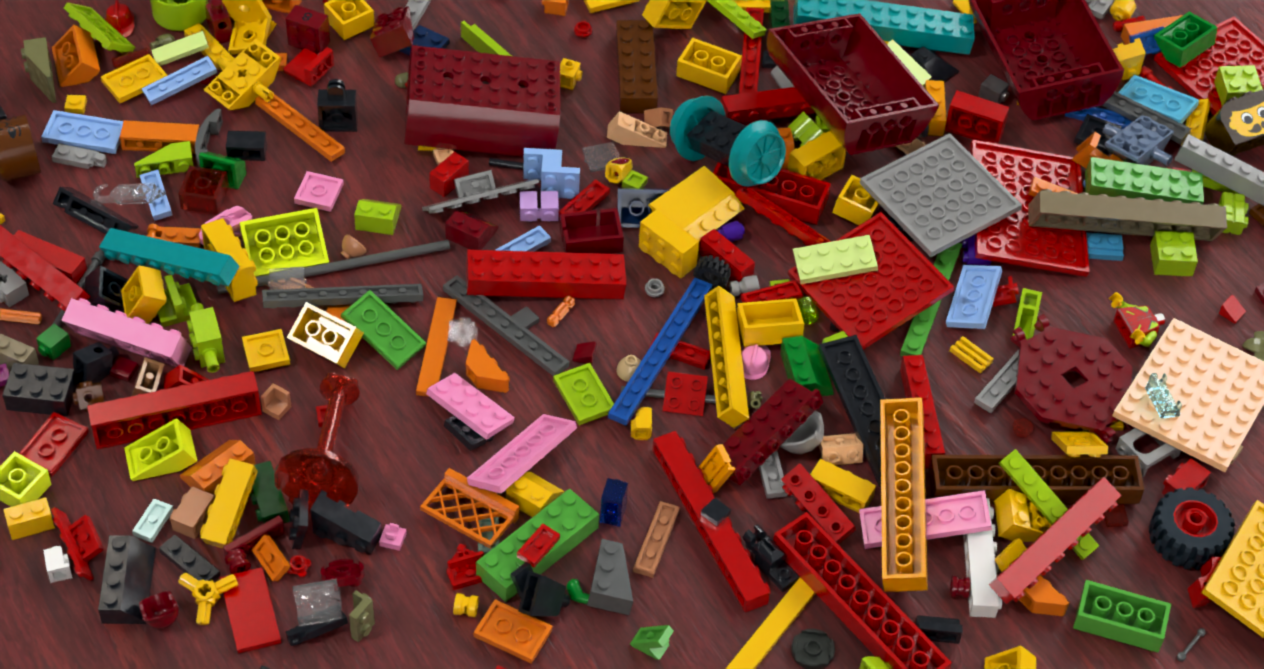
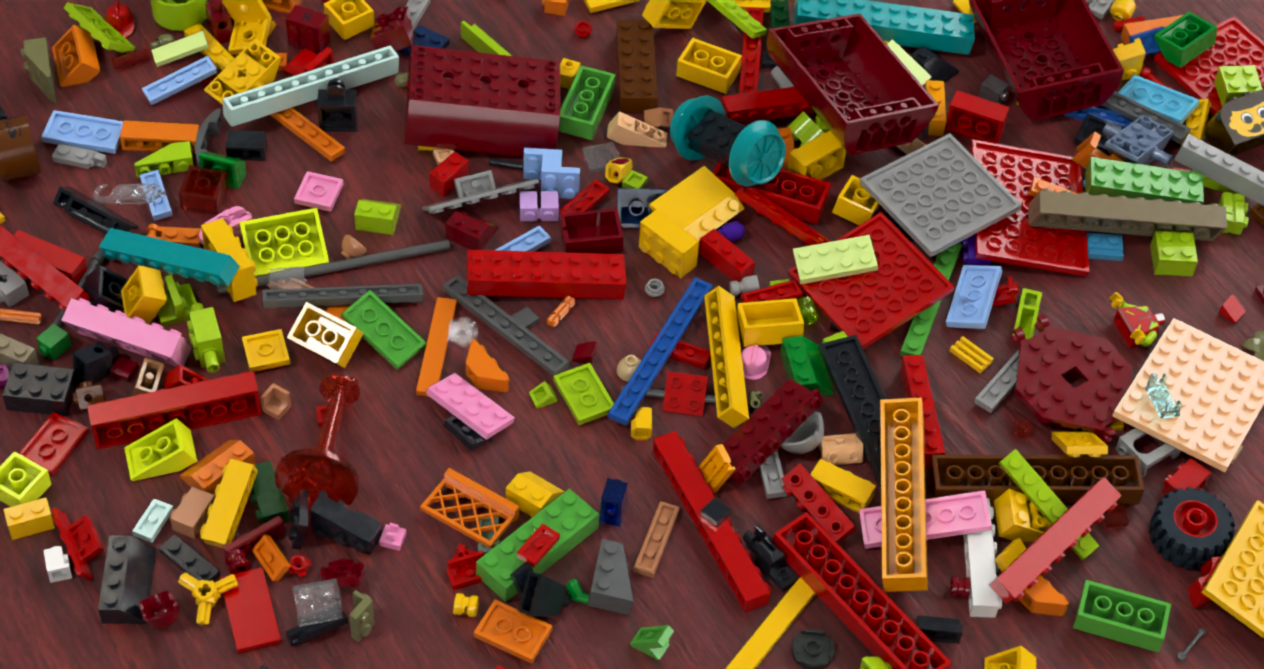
(75, 104): yellow plate -> none
(131, 78): yellow plate -> none
(305, 86): none -> light aqua brick
(521, 453): bright pink plate -> none
(543, 395): none -> lime slope
(586, 102): none -> bright green brick
(712, 271): black tyre -> none

